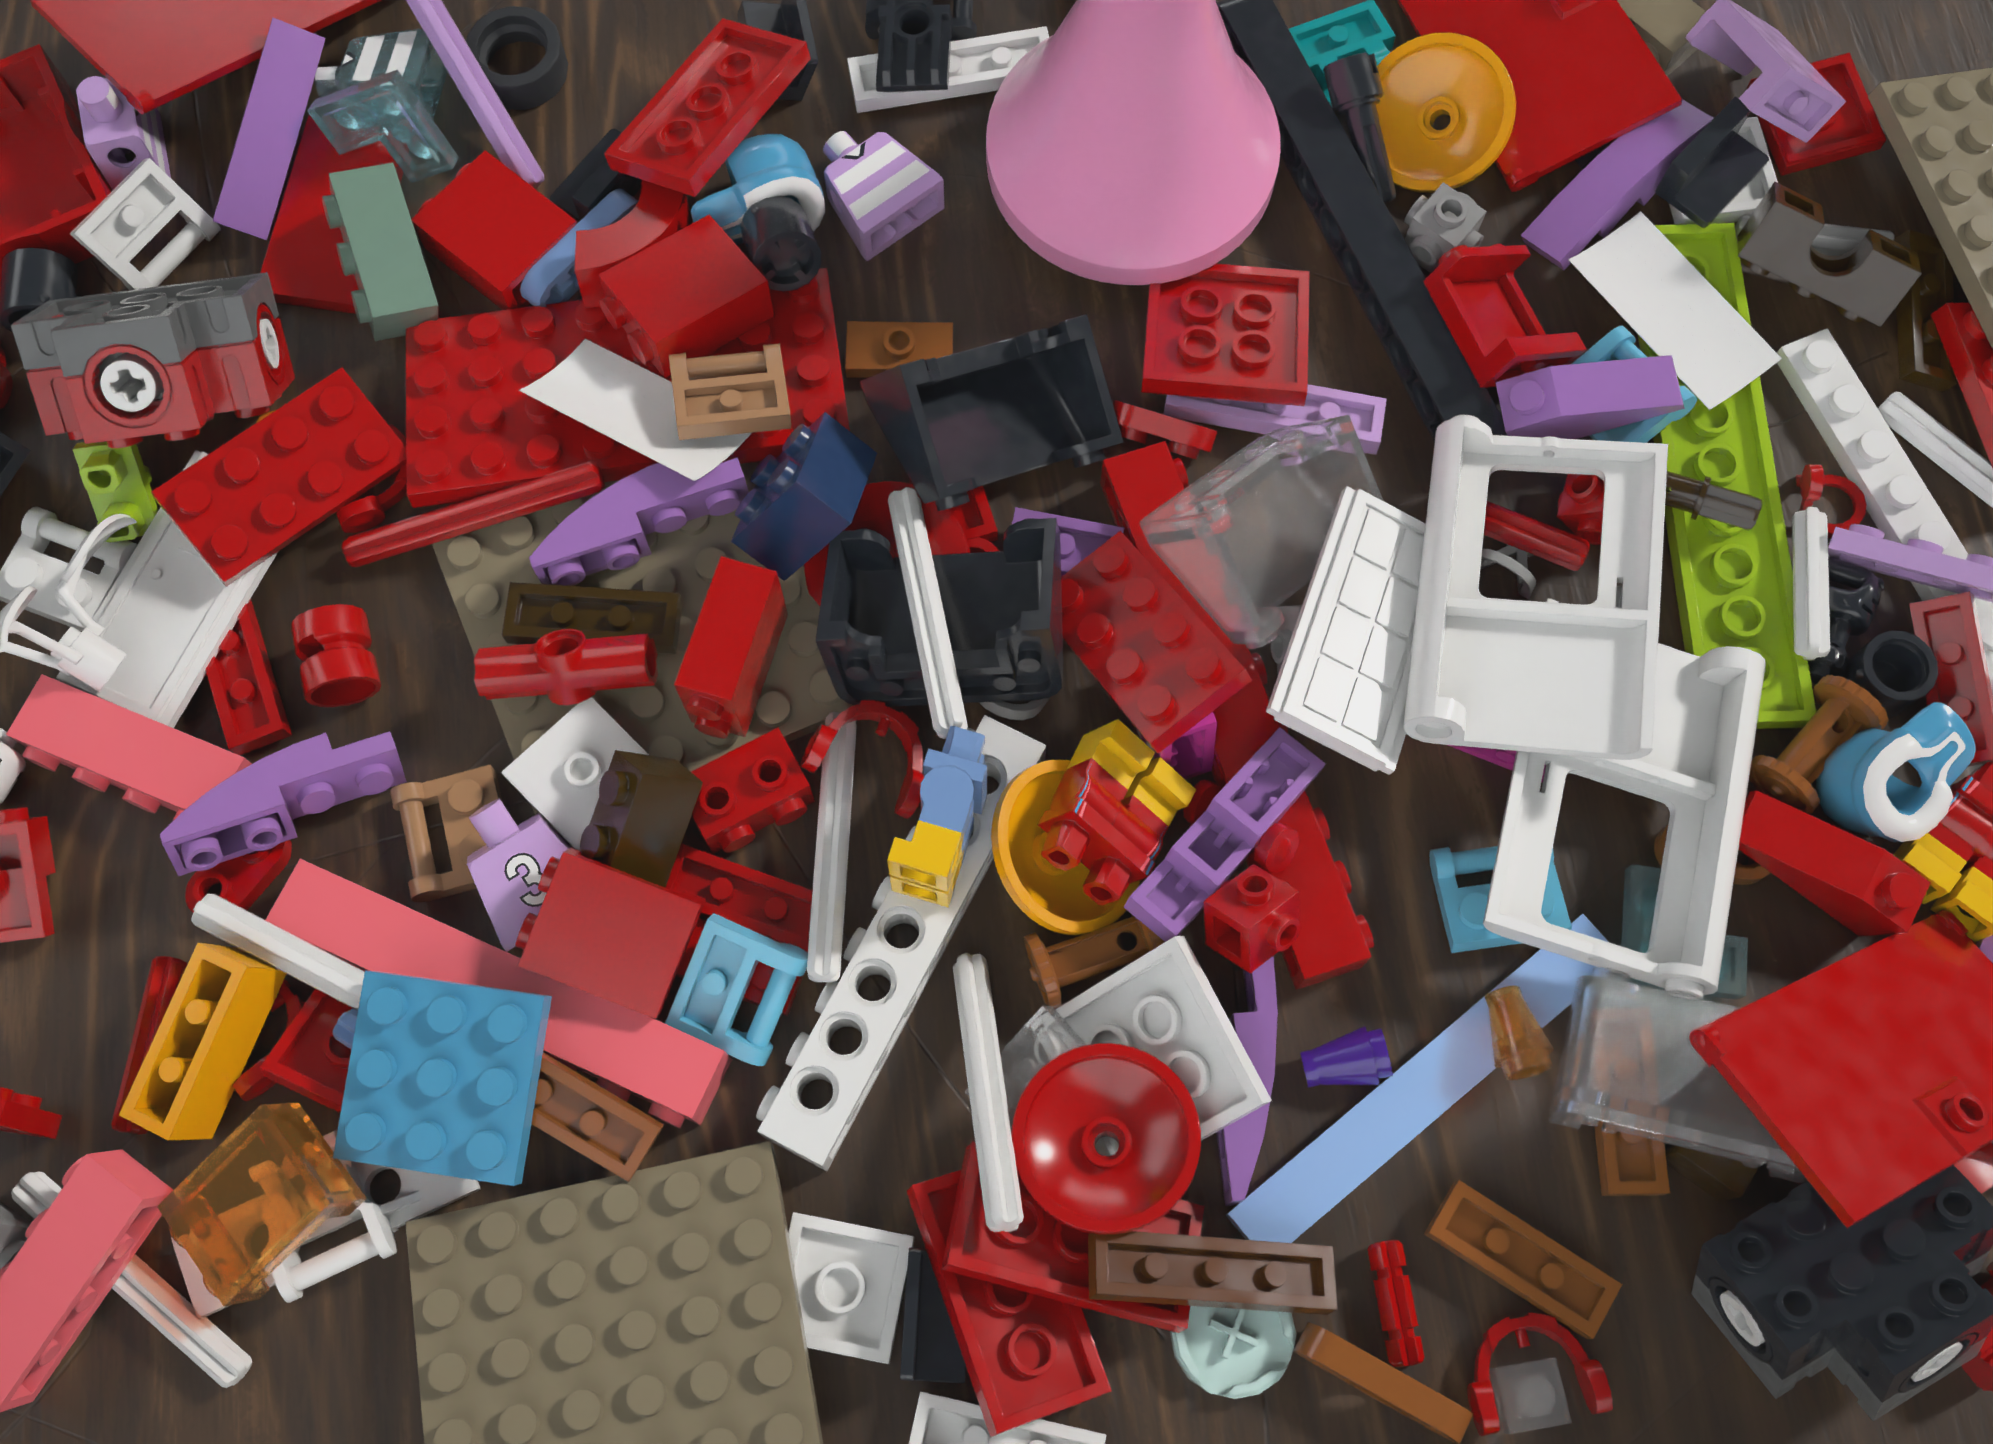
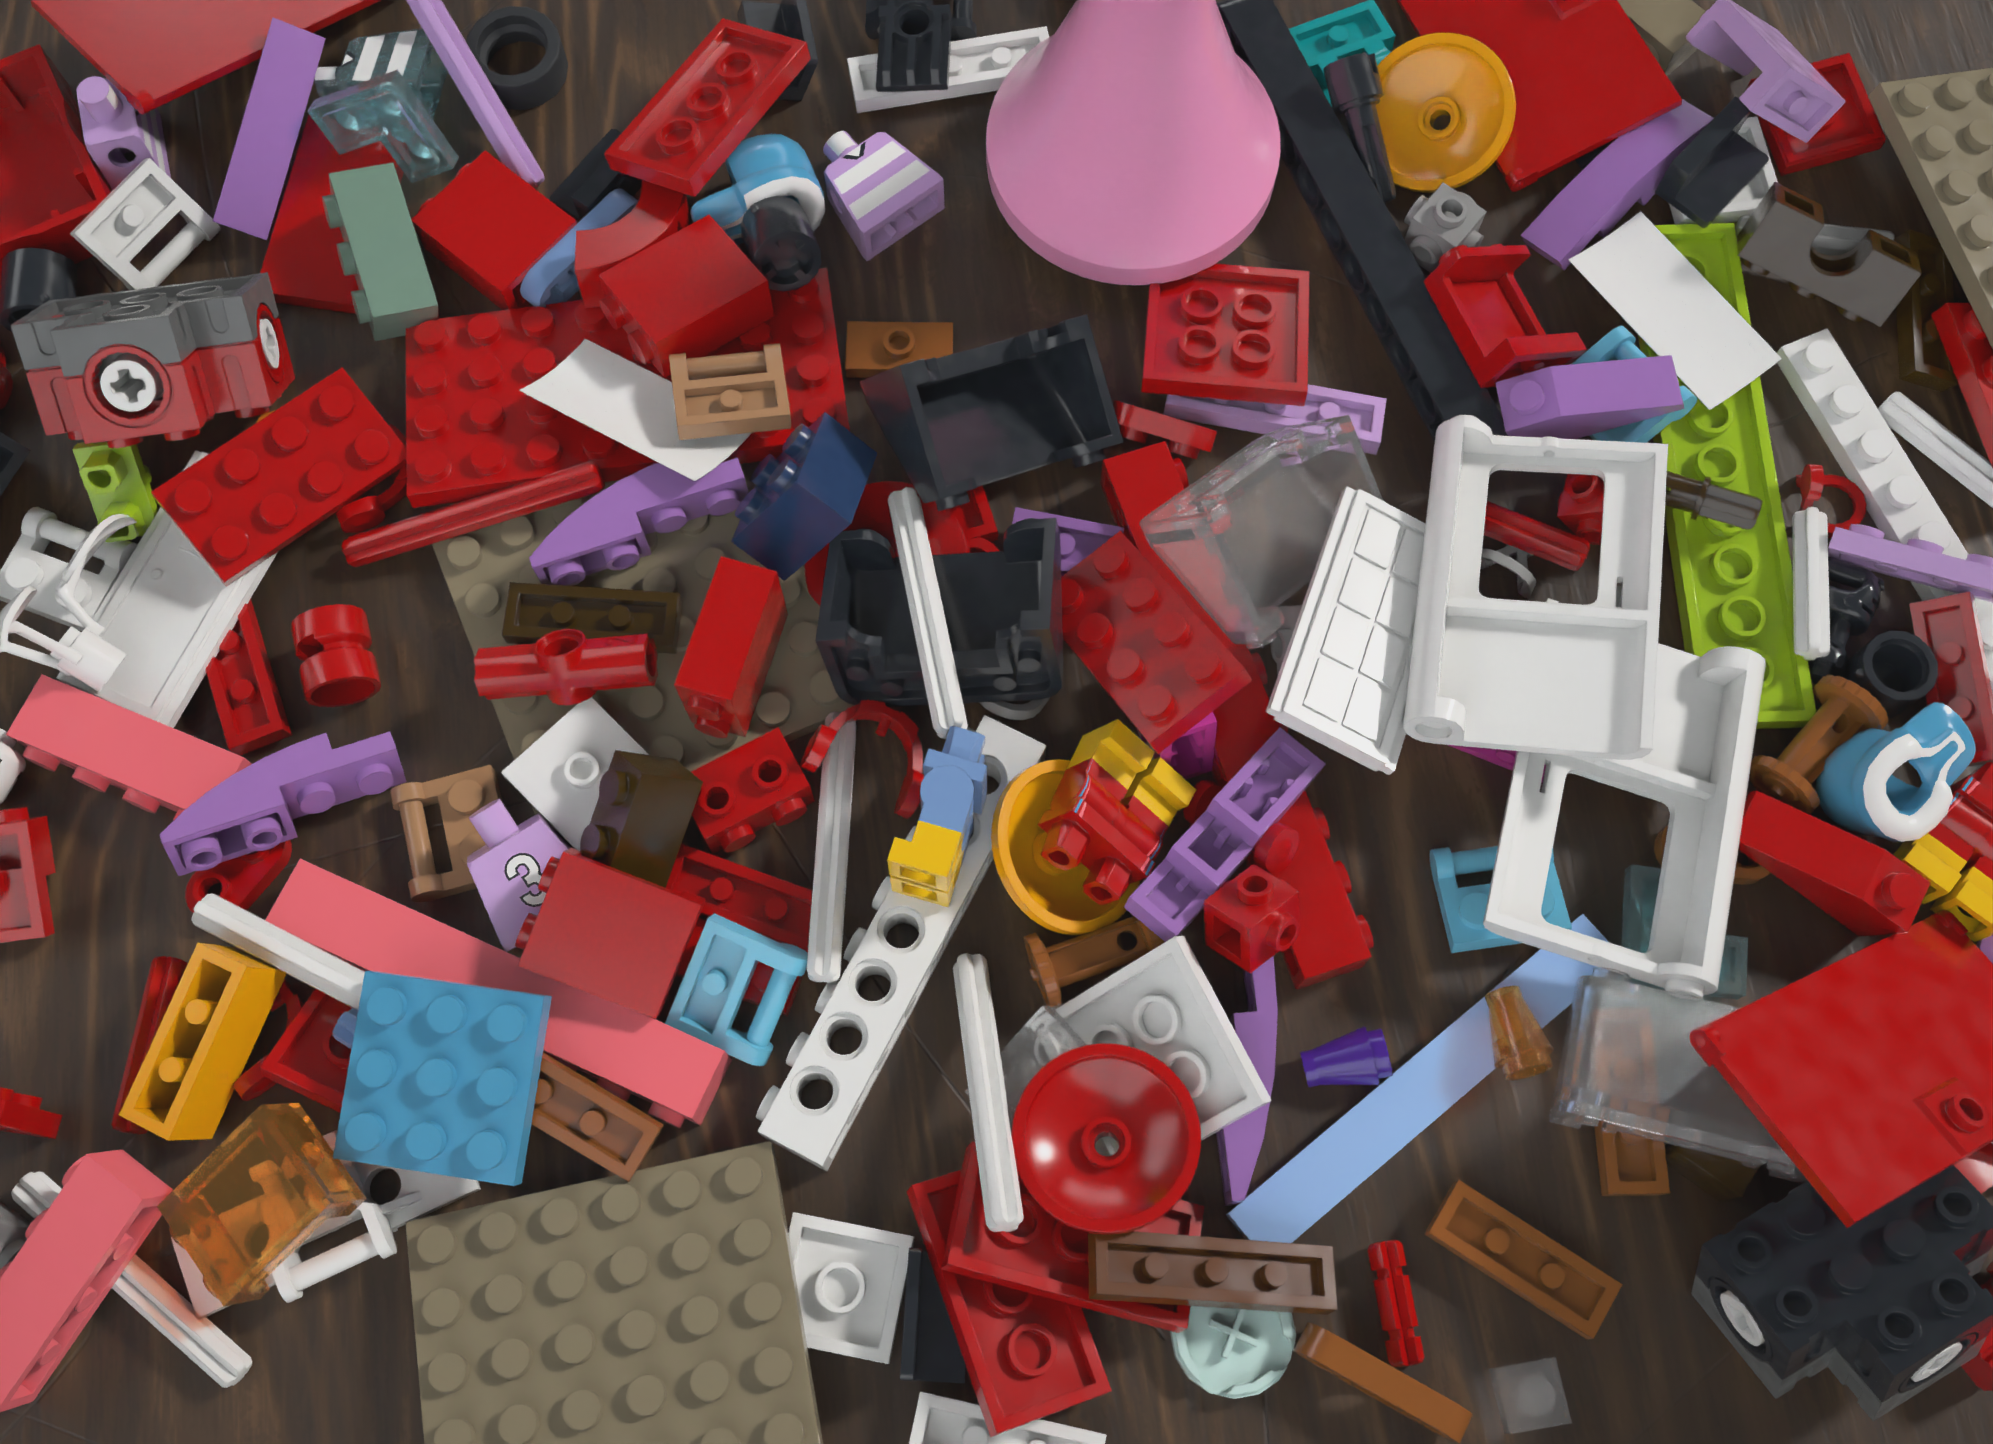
(1588, 1372): red piece -> none

